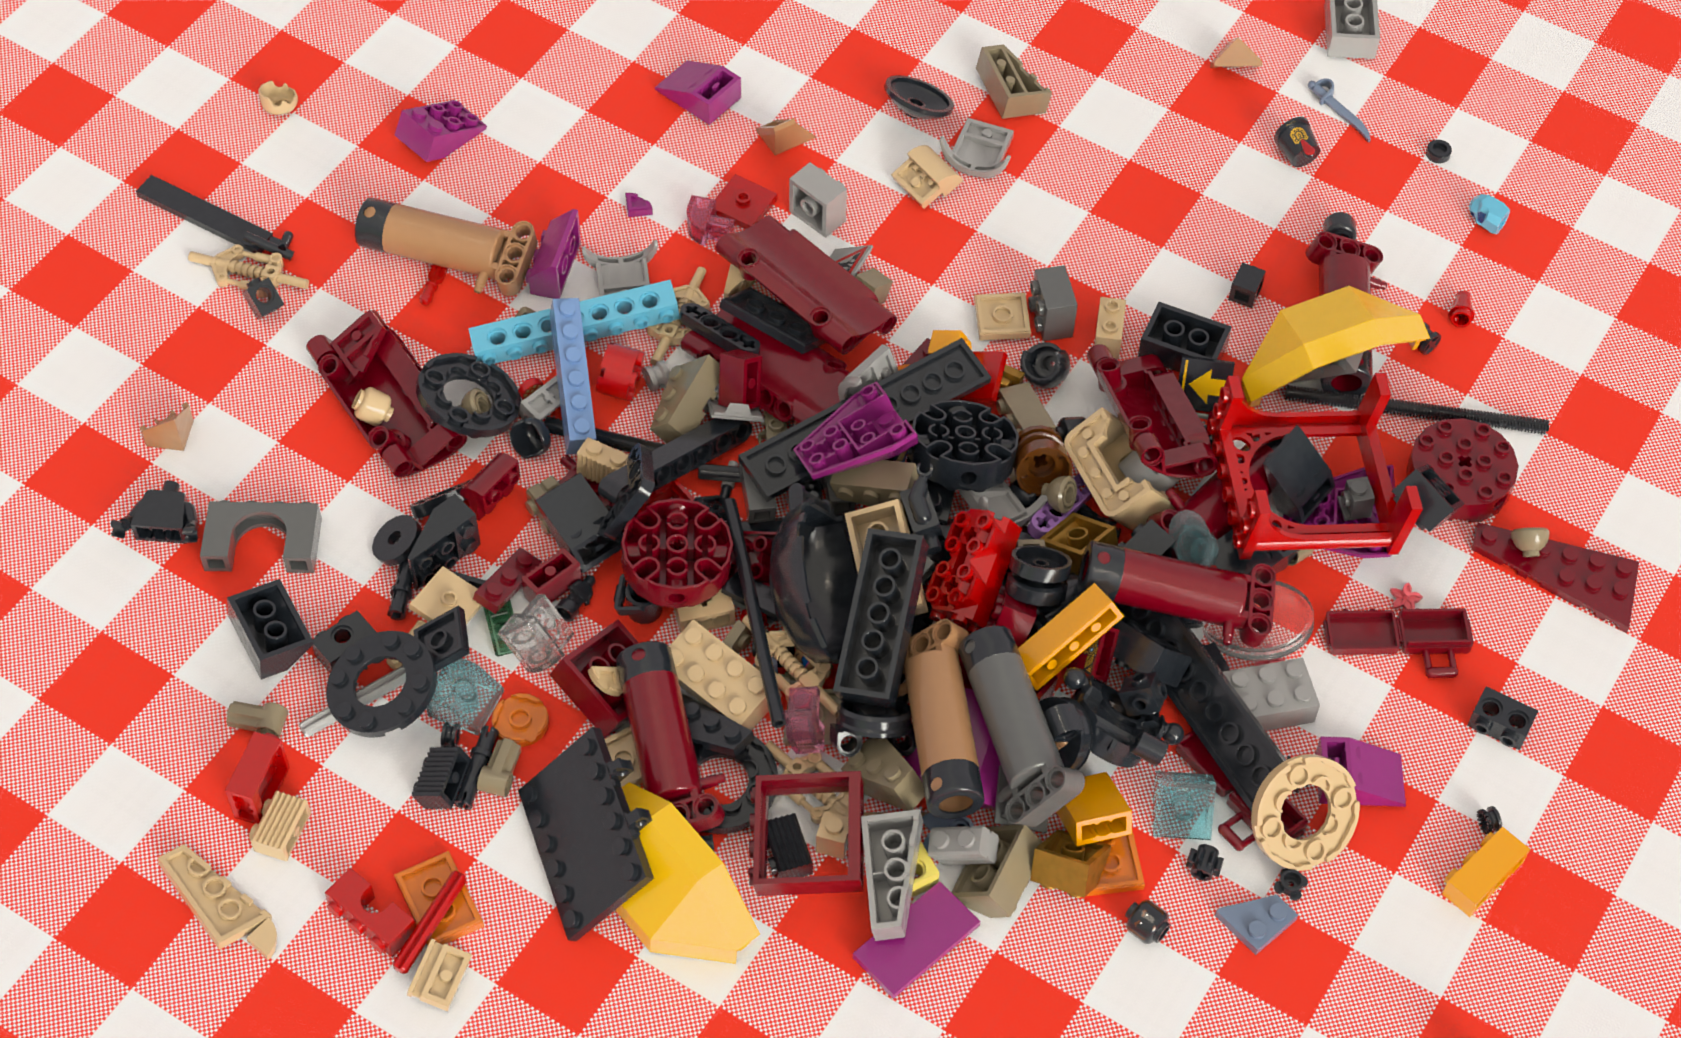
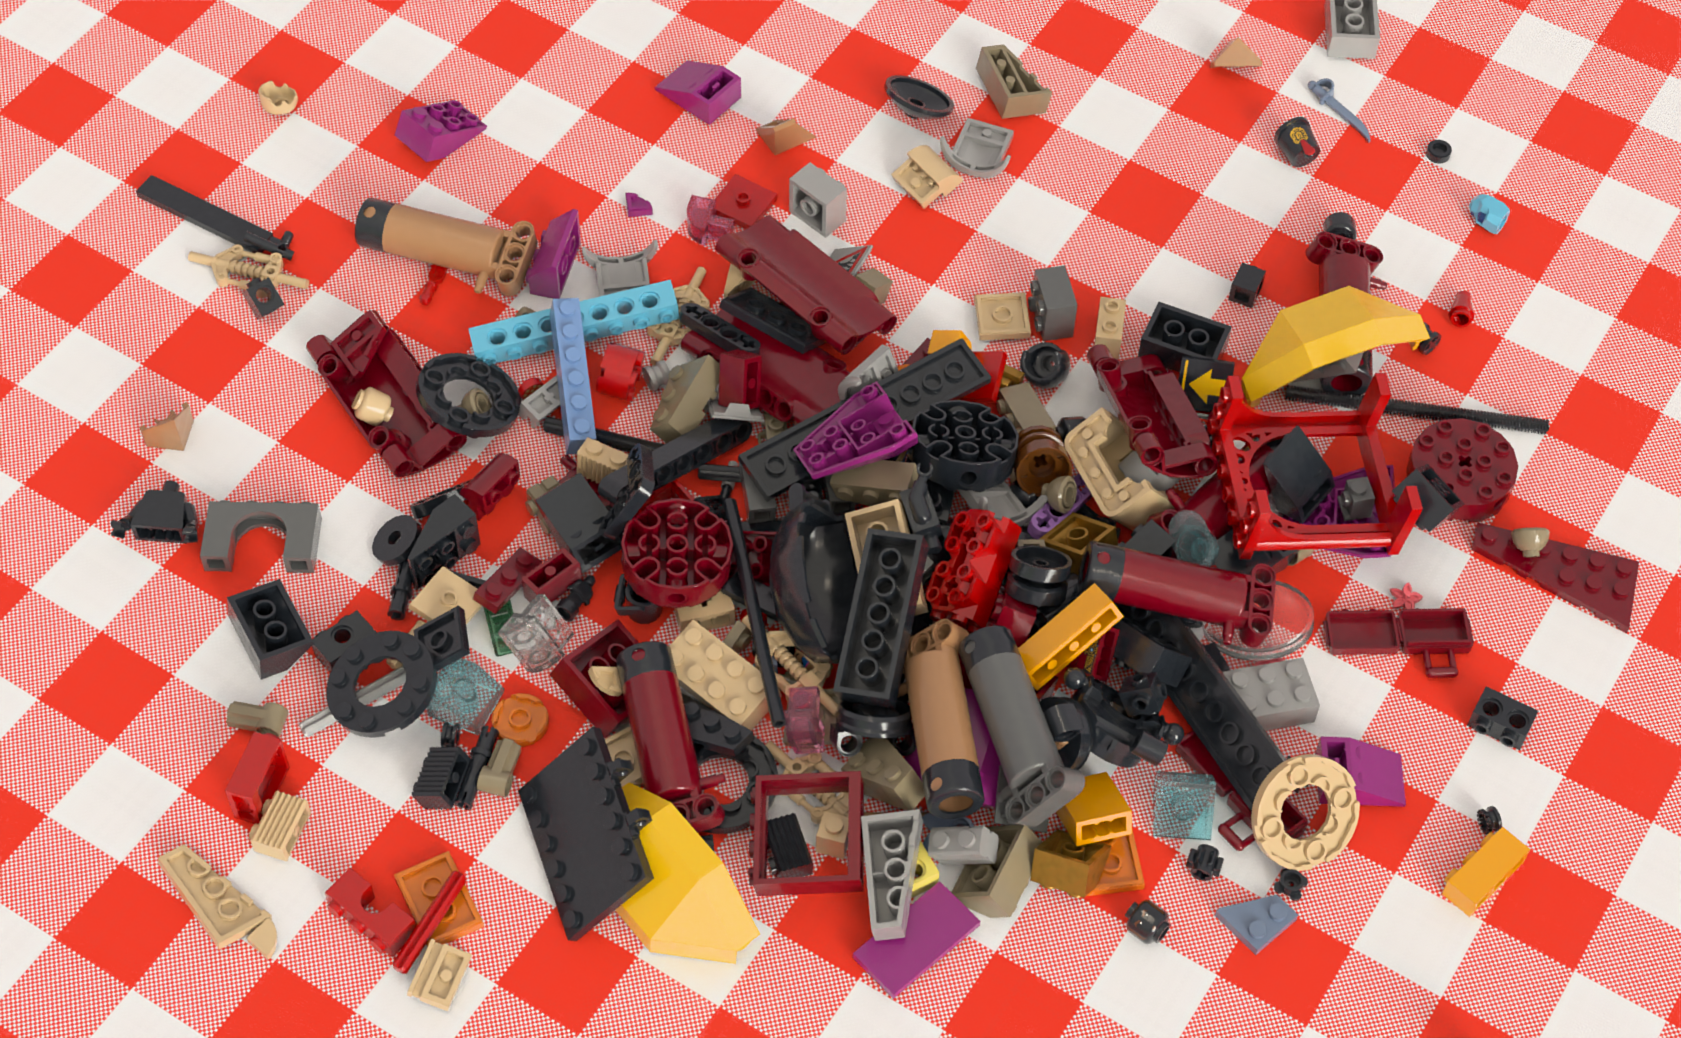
(530, 437): black hair -> none

